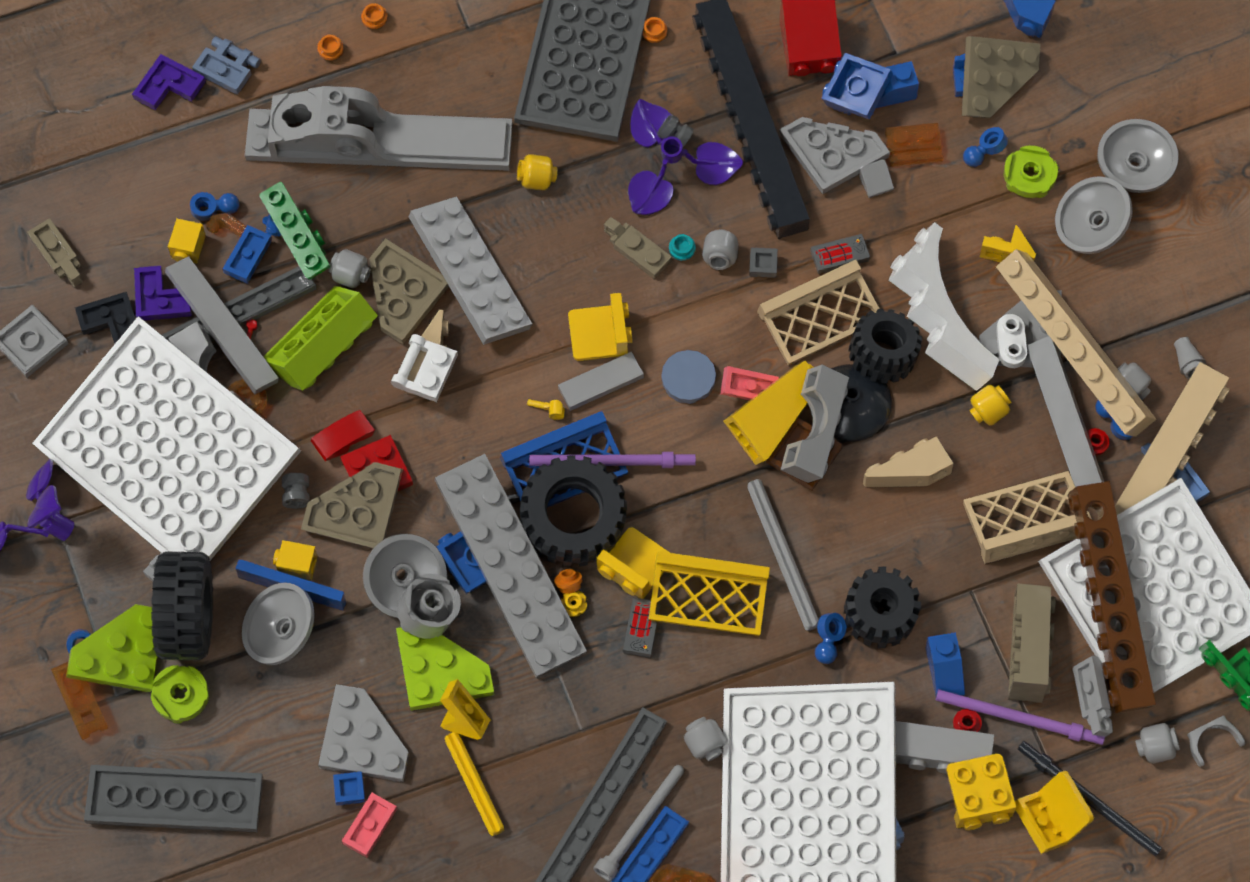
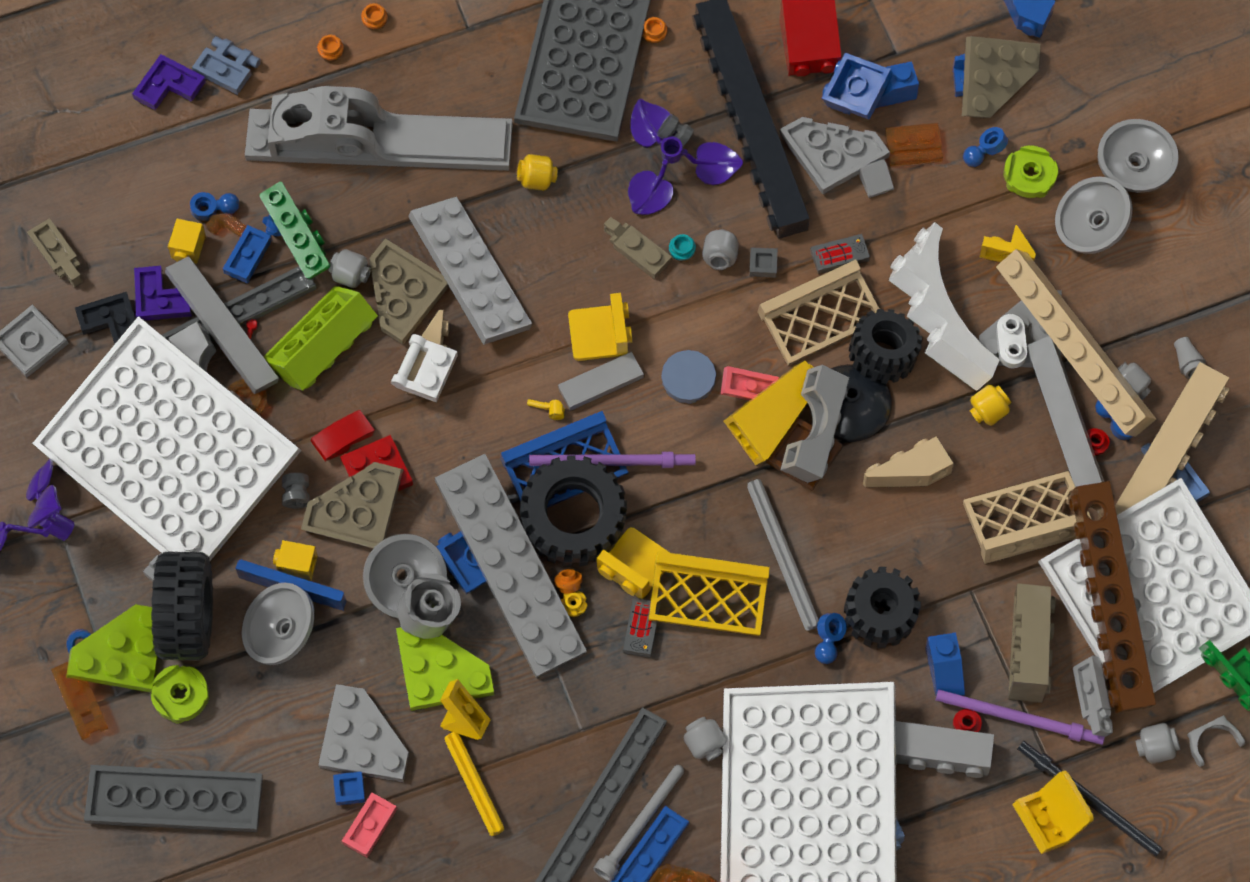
(981, 791): yellow bracket -> none

